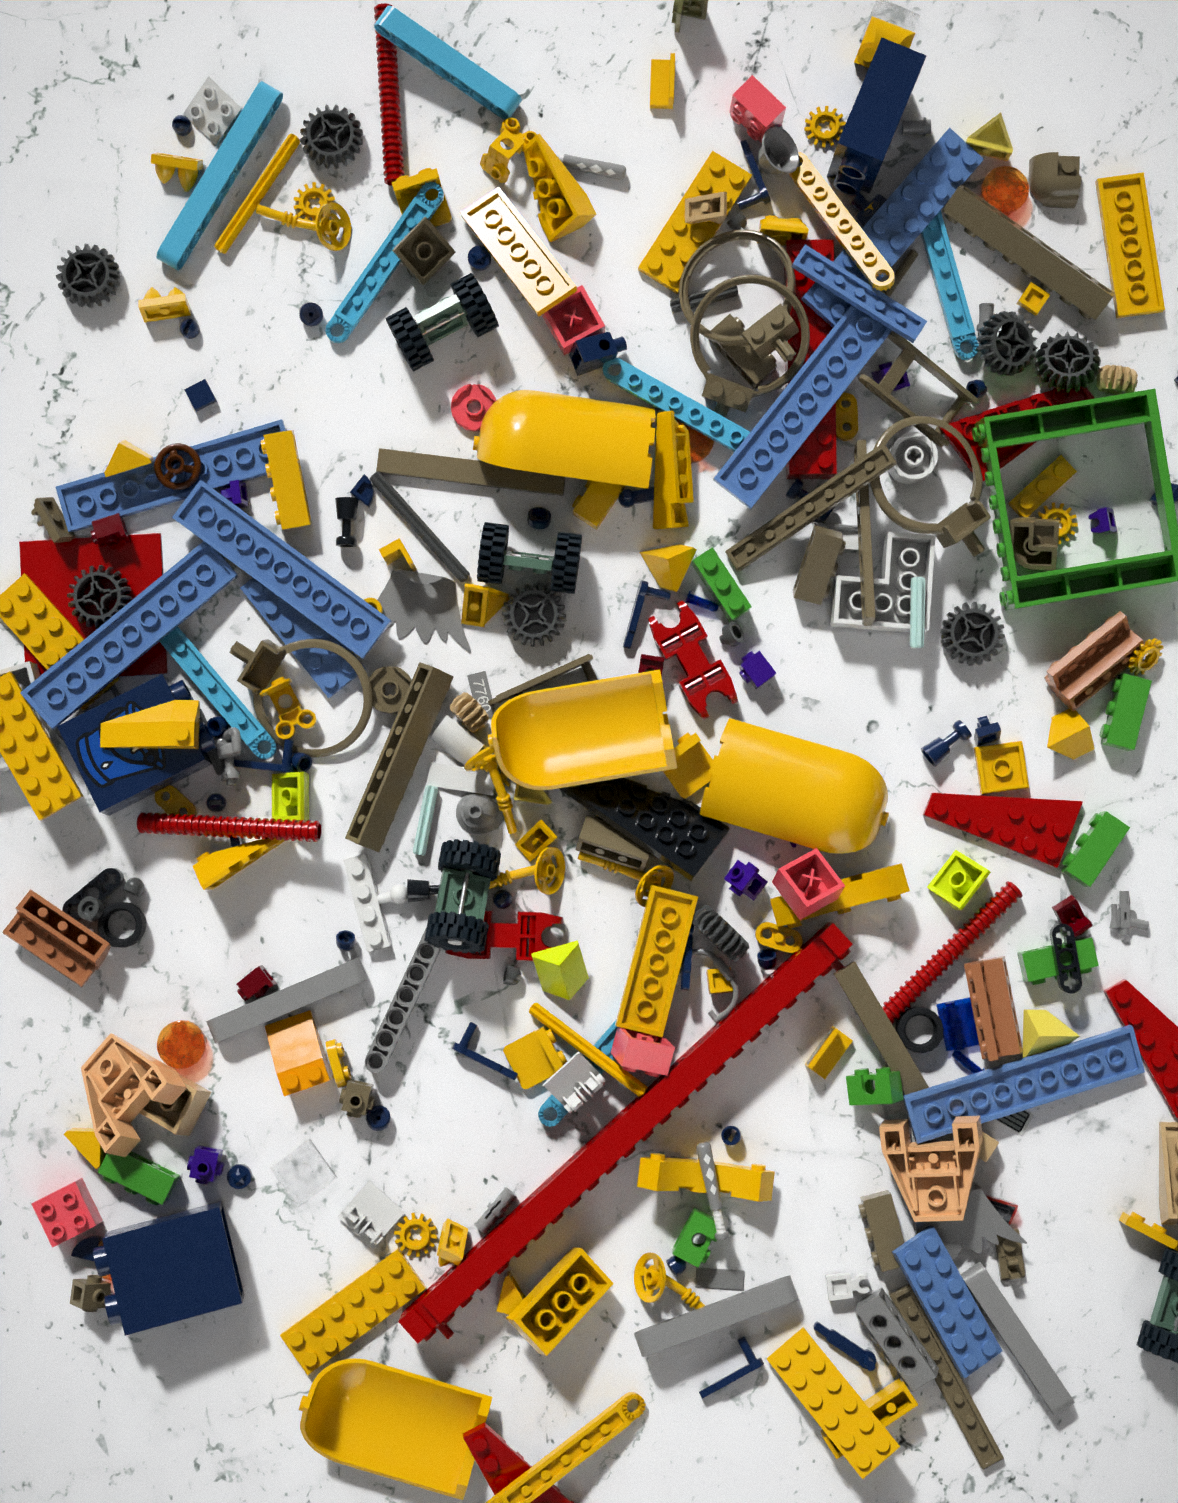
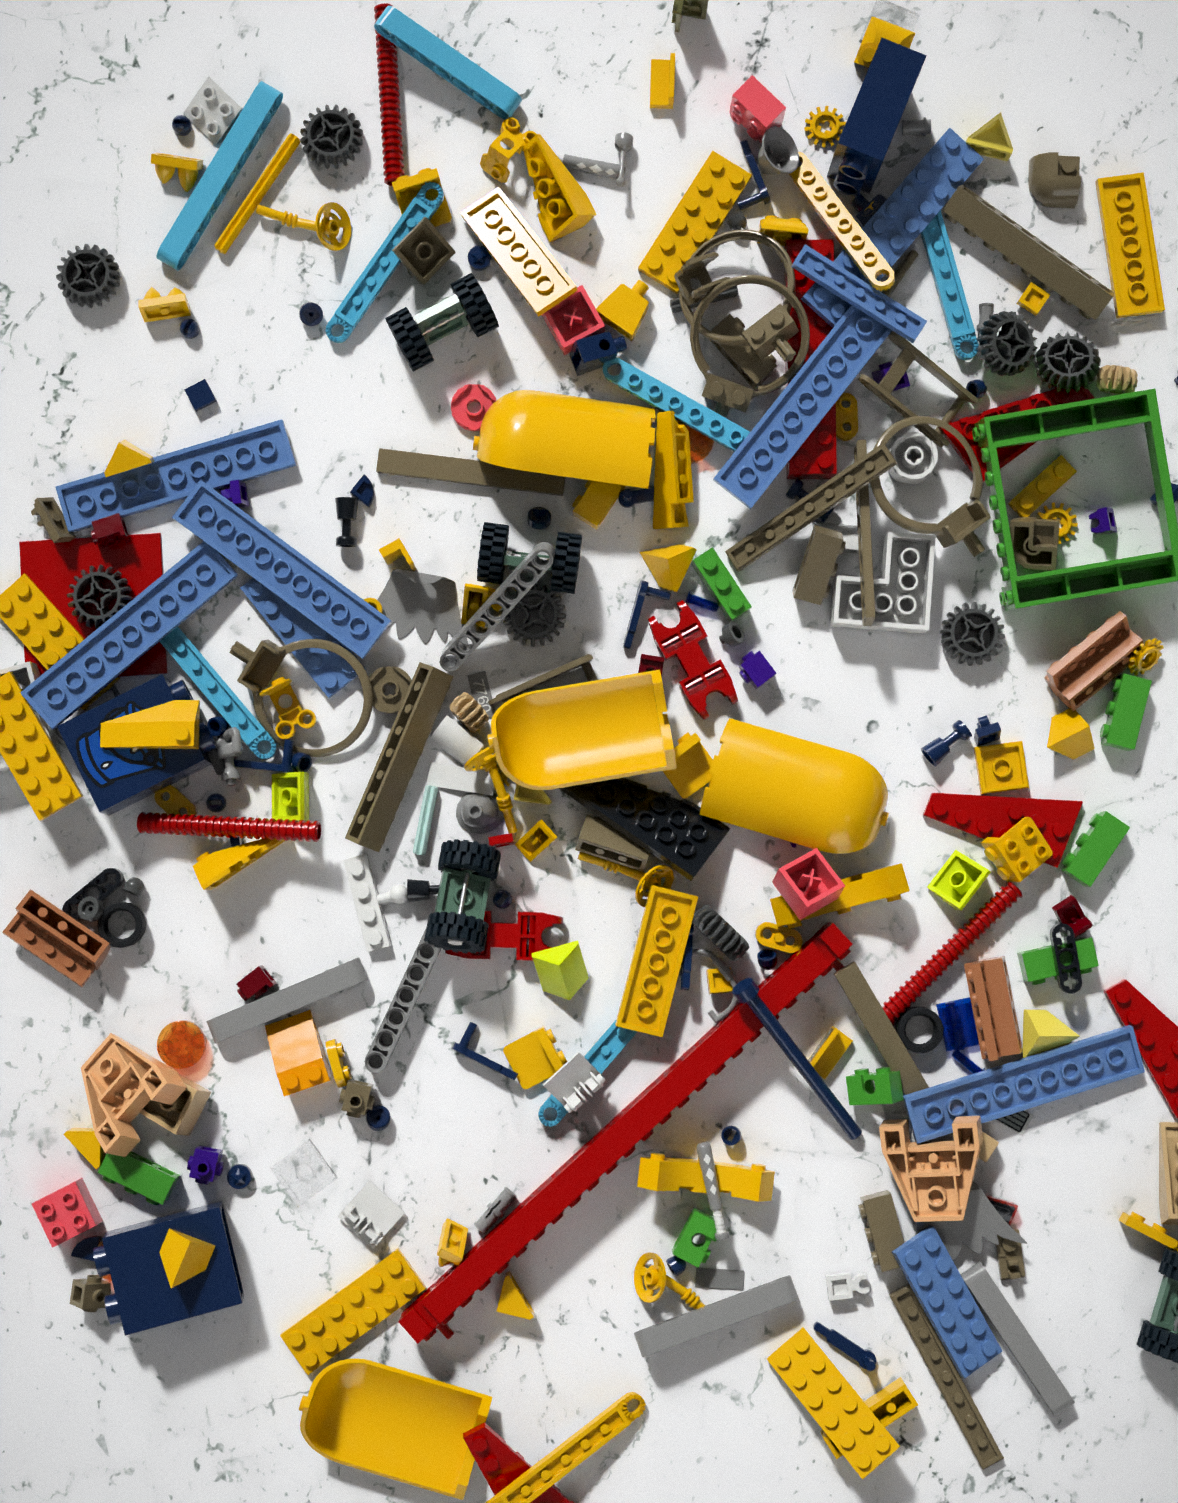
(171, 460): reddish brown piece -> none
(184, 1256): none -> yellow slope
(287, 479): yellow brick -> none
(312, 193): yellow gear -> none
(345, 935): dark blue hinge -> none
(405, 1234): yellow gear -> none
(419, 526): dark grey axle -> none
(501, 597): none -> light grey beam
(502, 840): none -> red tile
(510, 975): dark grey hinge -> none
(543, 868): yellow dish -> none
(559, 1301): yellow brick -> none
(588, 1049): yellow axle -> none
(623, 144): none -> light grey hinge
(625, 309): none -> yellow torso
(642, 1052): coral brick -> none
(696, 269): none -> dark tan piece
(706, 208): tan slope -> none
(741, 877): dark purple brick -> none
(747, 992): none -> dark blue piece
(753, 1364): dark blue piece -> none
(911, 1374): light grey brick -> none
(917, 612): light aqua axle -> none
(1005, 189): clear orange tile -> none
(1018, 850): none -> yellow bracket
(1124, 917): light grey piece -> none

